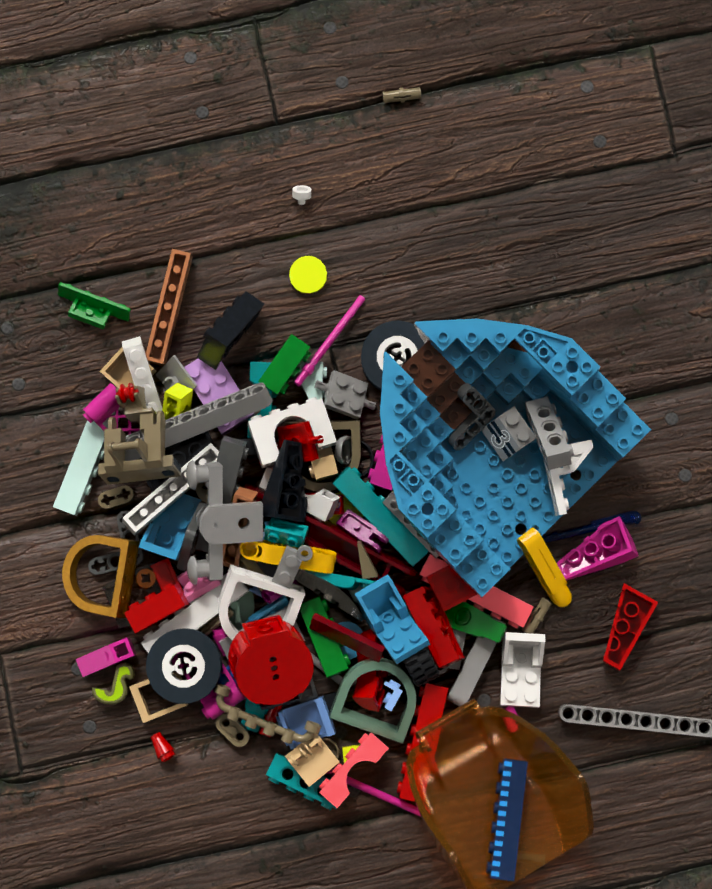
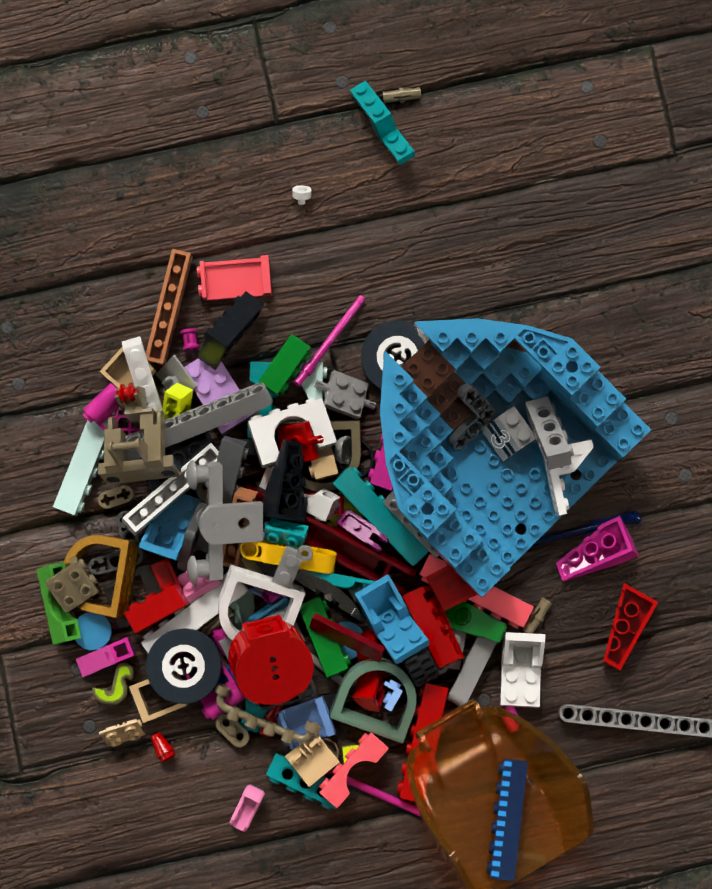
(61, 624): none -> bright green arch
(73, 584): none -> dark tan bracket
(92, 308): green bracket -> none
(94, 631): none -> dark azure tile
(117, 734): none -> tan hinge
(147, 581): reddish brown wheel -> none
(189, 339): none -> dark pink bush
(232, 278): none -> coral panel
(247, 807): none -> bright pink animal
(308, 275): neon yellow tile -> none
(367, 567): dark tan piece -> none
(382, 122): none -> teal bracket
(545, 567): yellow piece -> none

